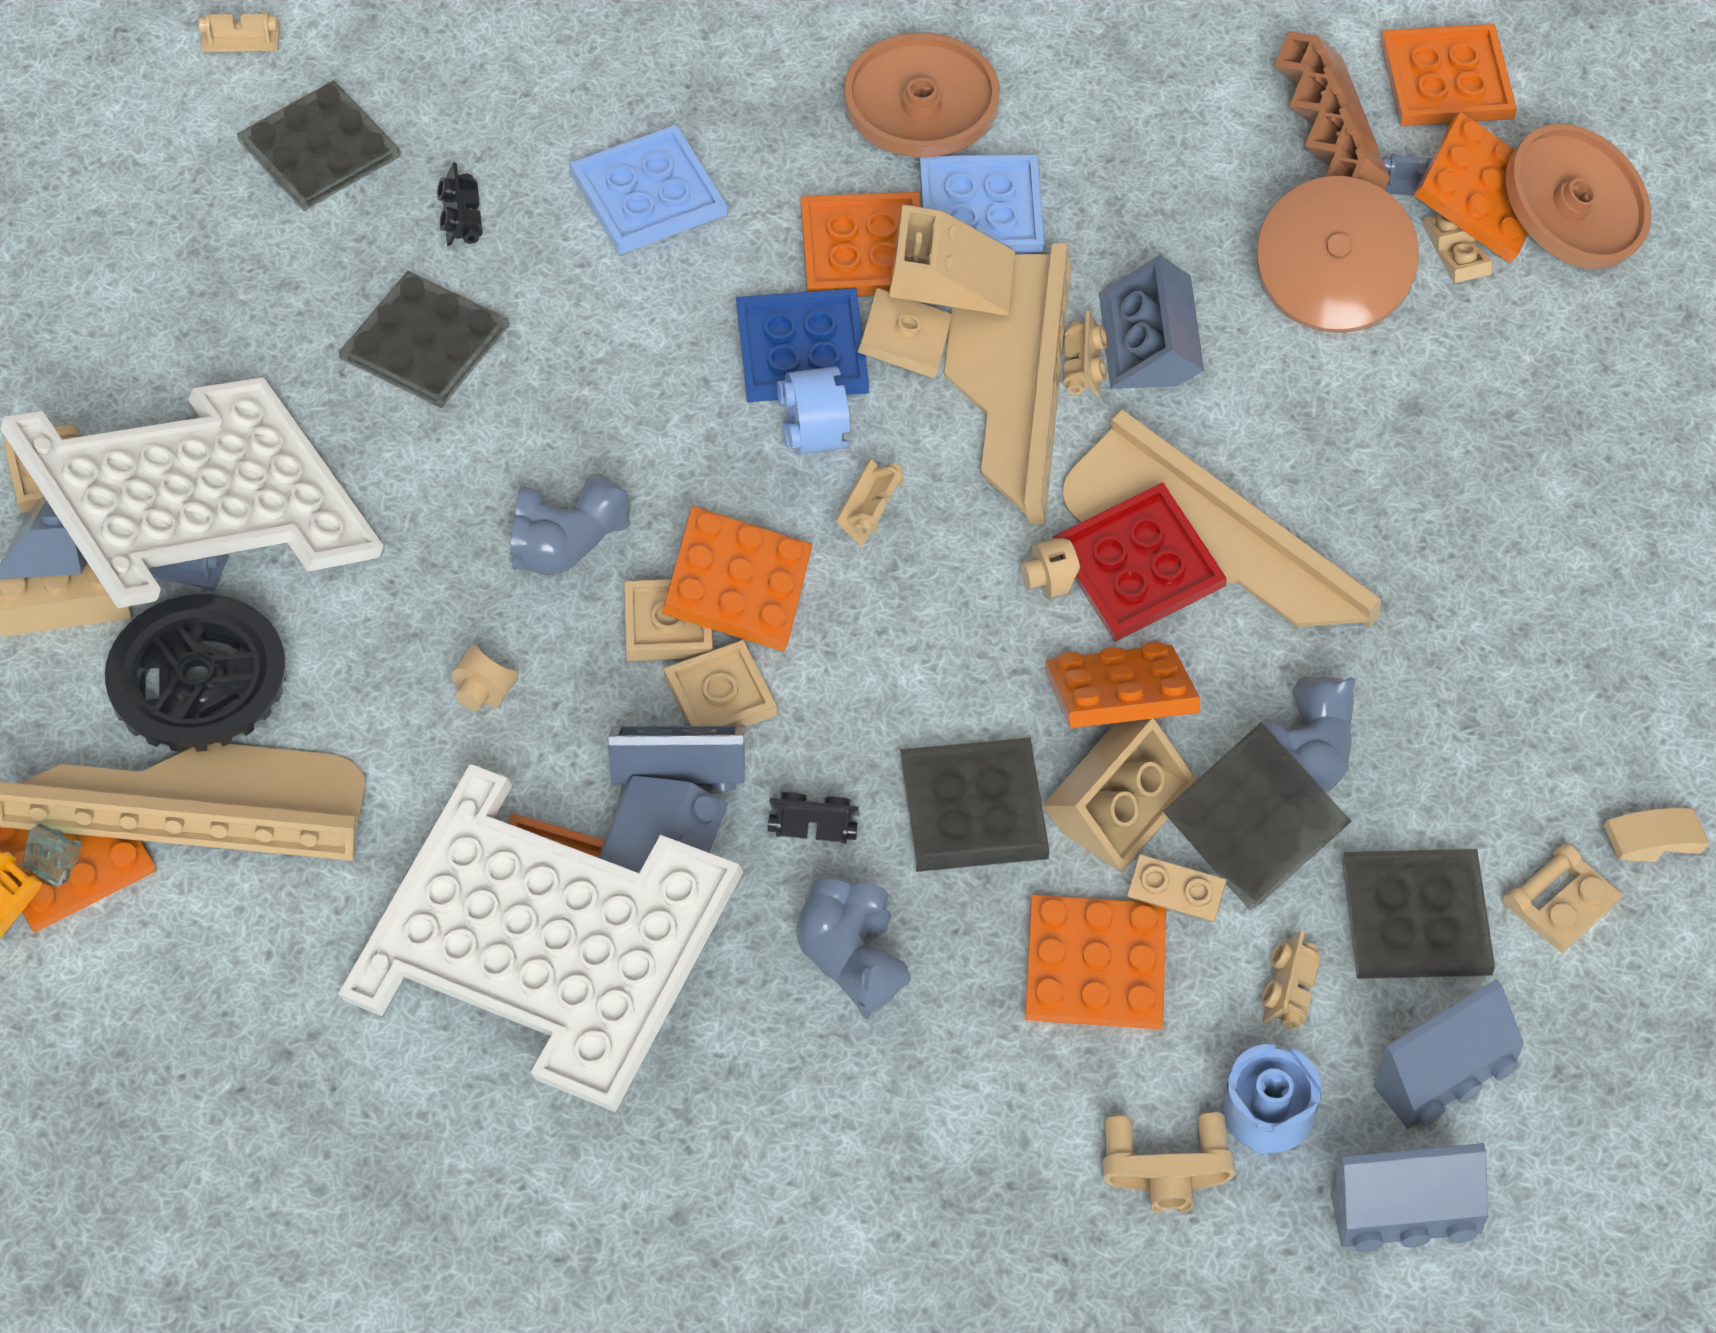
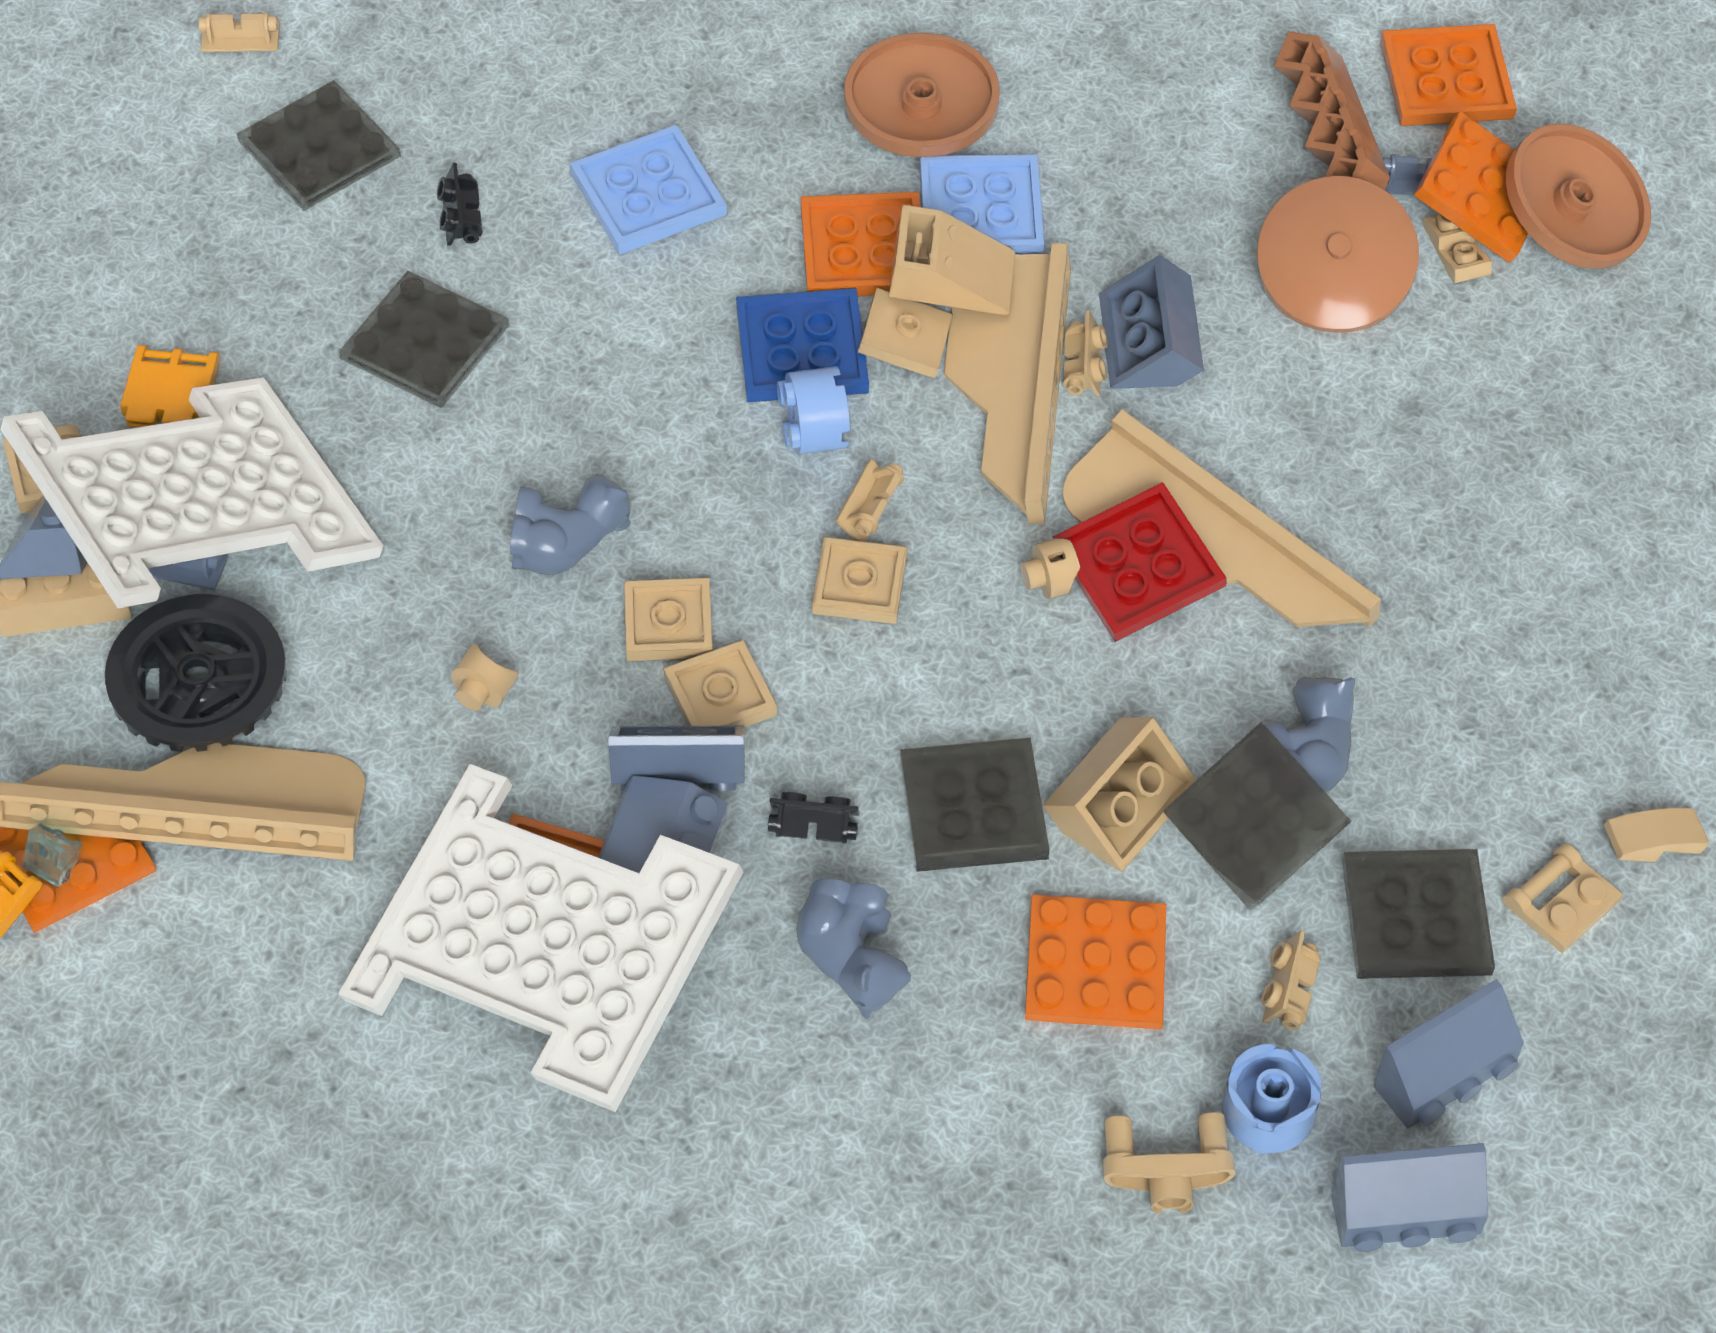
(163, 388): none -> light orange plate
(737, 578): orange plate -> none
(859, 580): none -> tan plate
(1122, 685): orange plate -> none
(1177, 888): tan hinge -> none

